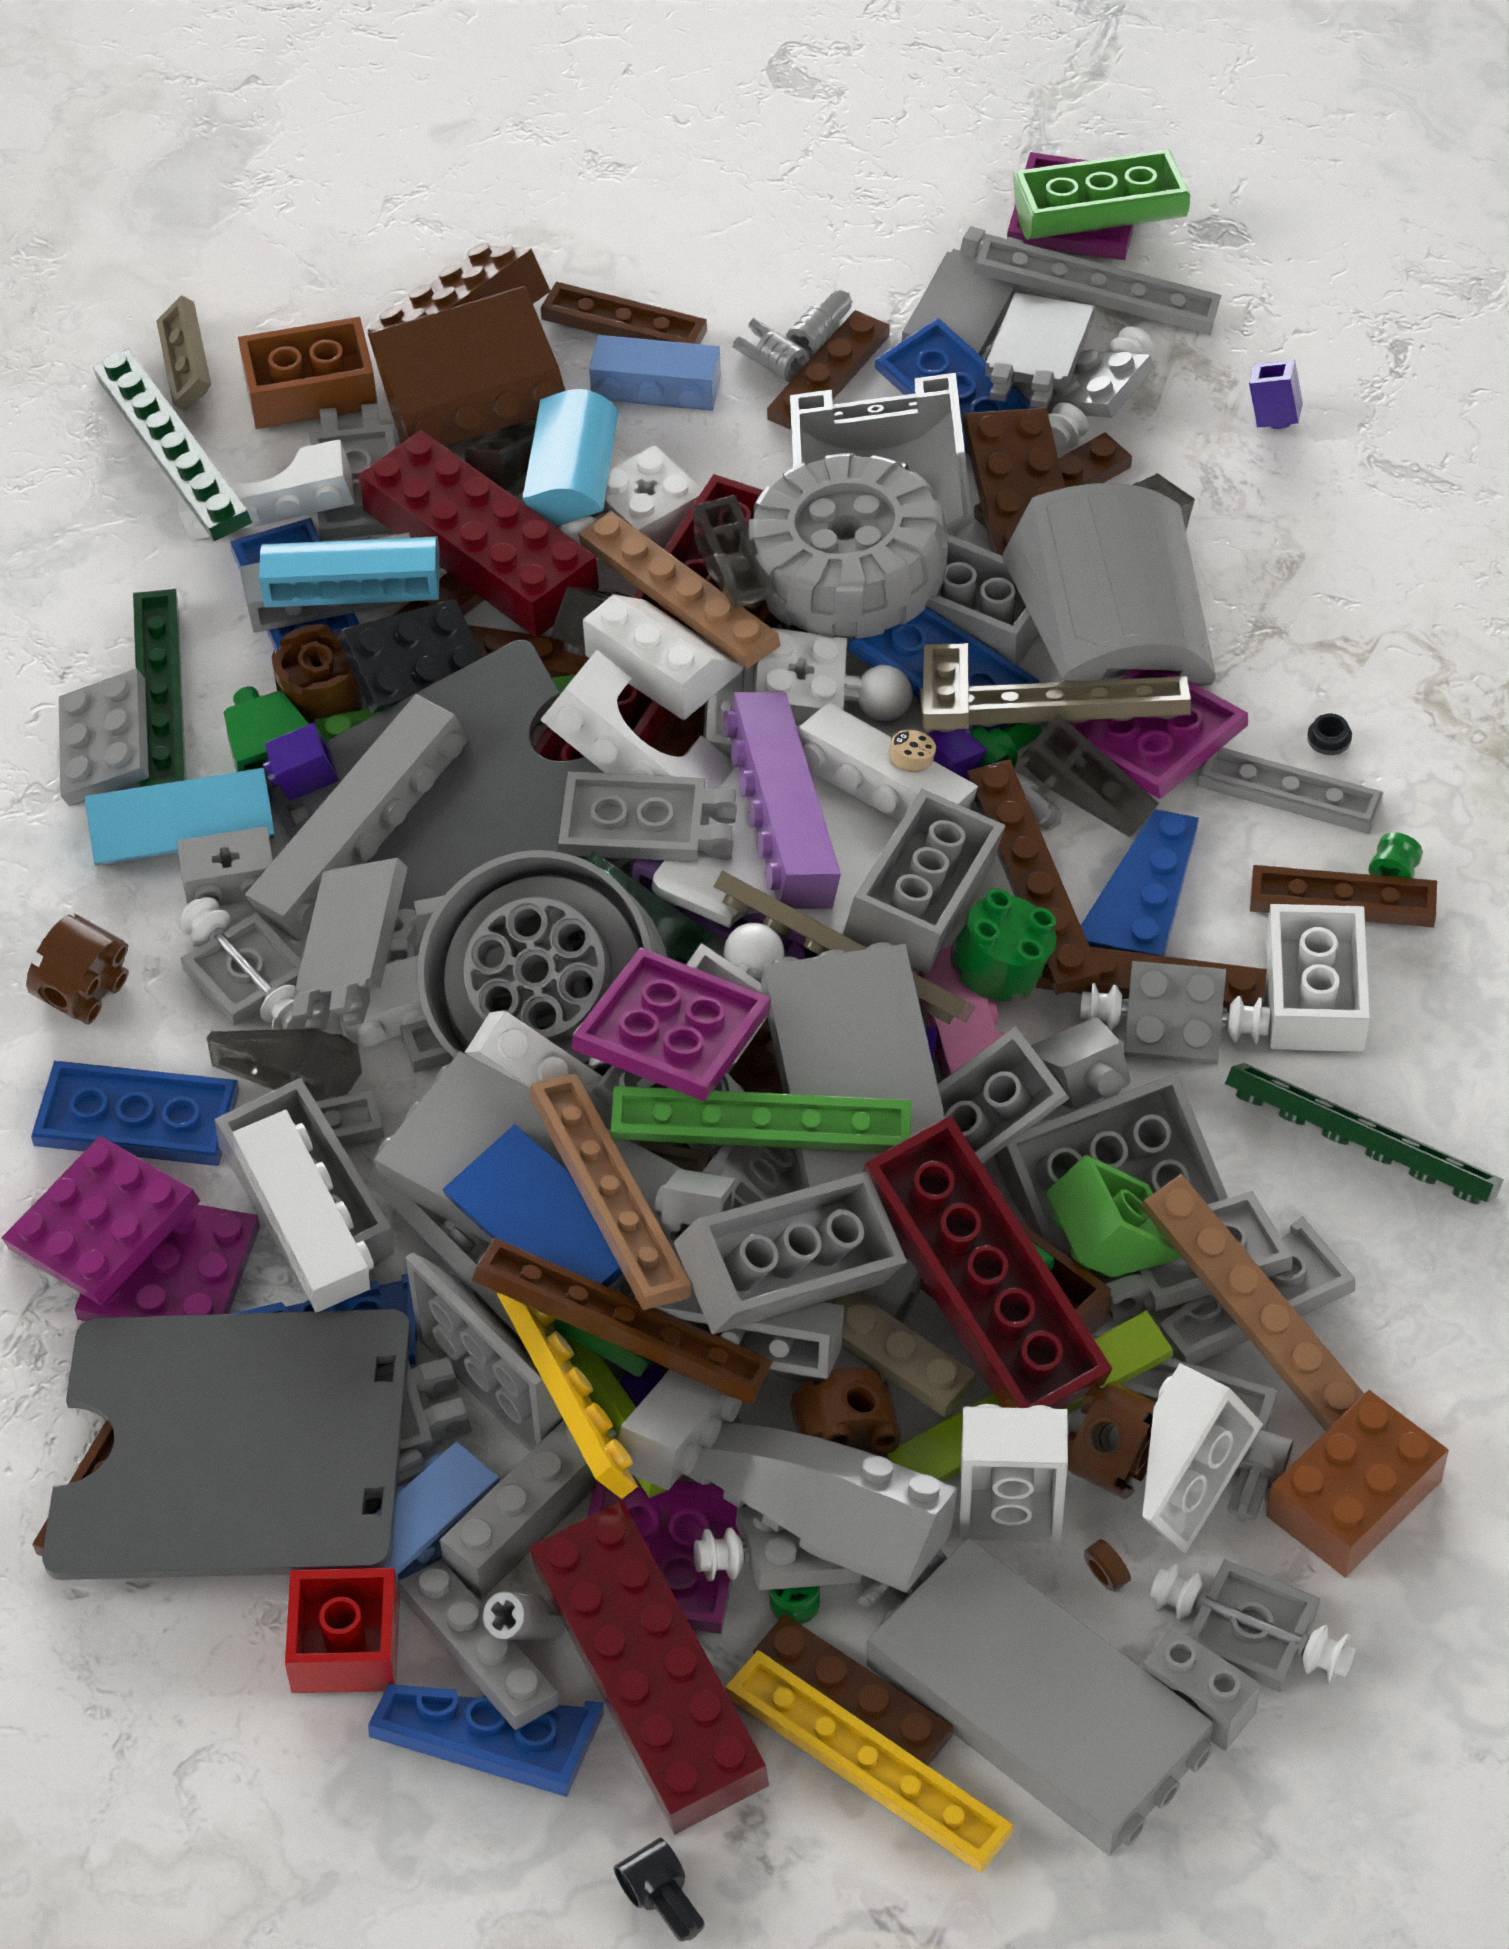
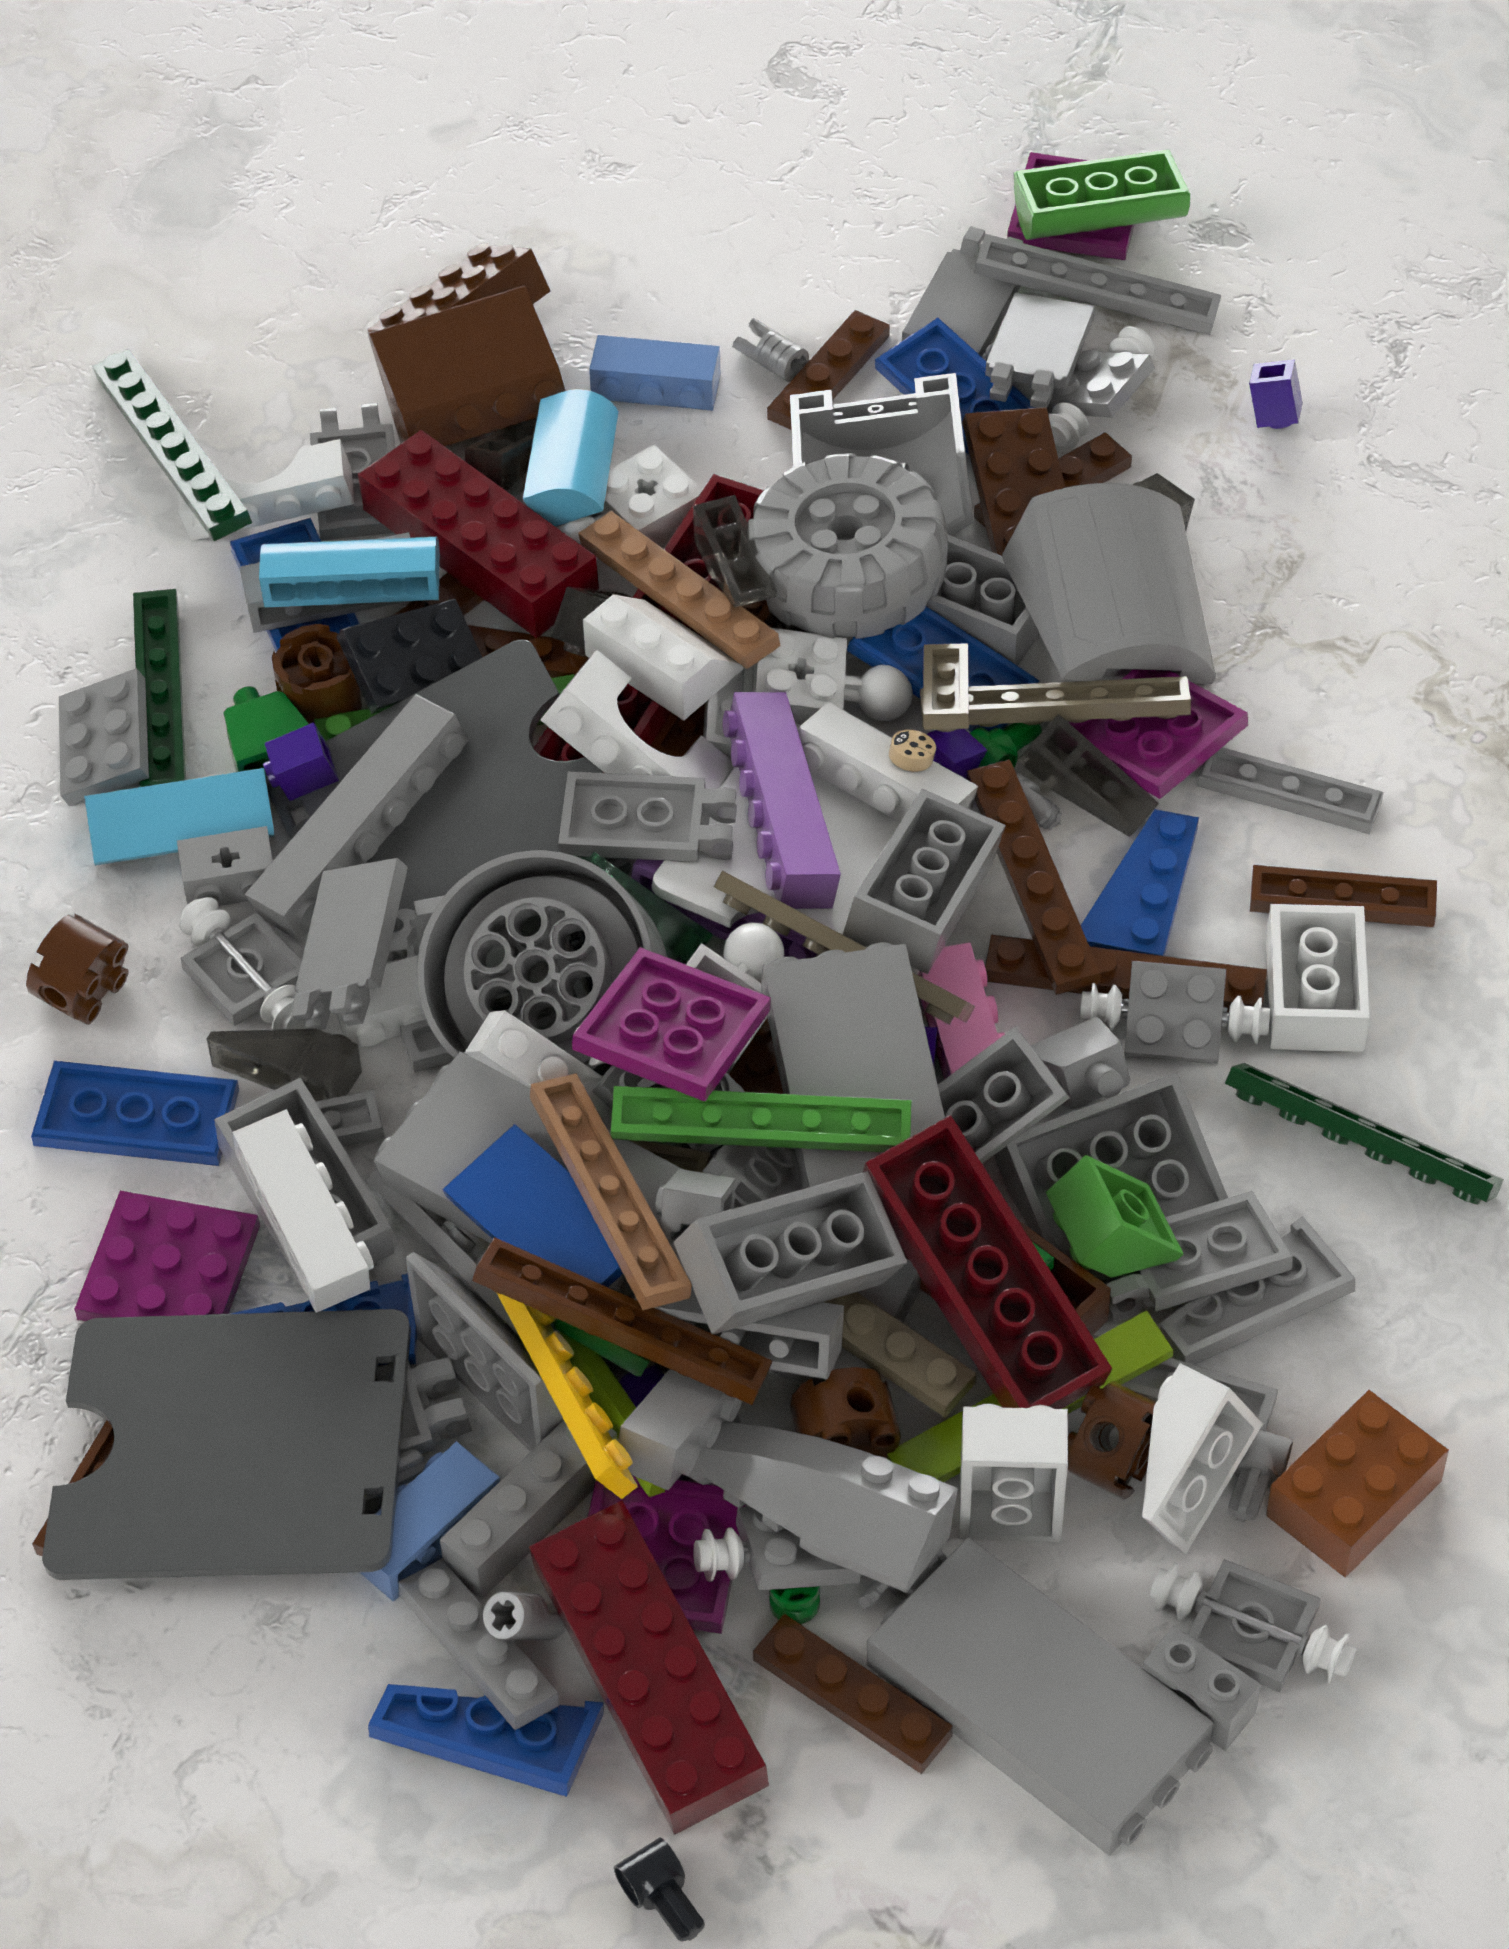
(100, 1220): magenta plate -> none
(183, 353): dark tan plate -> none
(307, 370): dark orange brick -> none
(342, 1630): red brick -> none
(619, 316): reddish brown plate -> none
(820, 322): light grey hinge -> none
(870, 1761): yellow plate -> none
(1003, 946): green brick -> none
(1107, 1565): reddish brown tile -> none
(1252, 1301): medium nougat plate -> none
(1329, 734): black plate -> none
(1396, 856): green wheel -> none

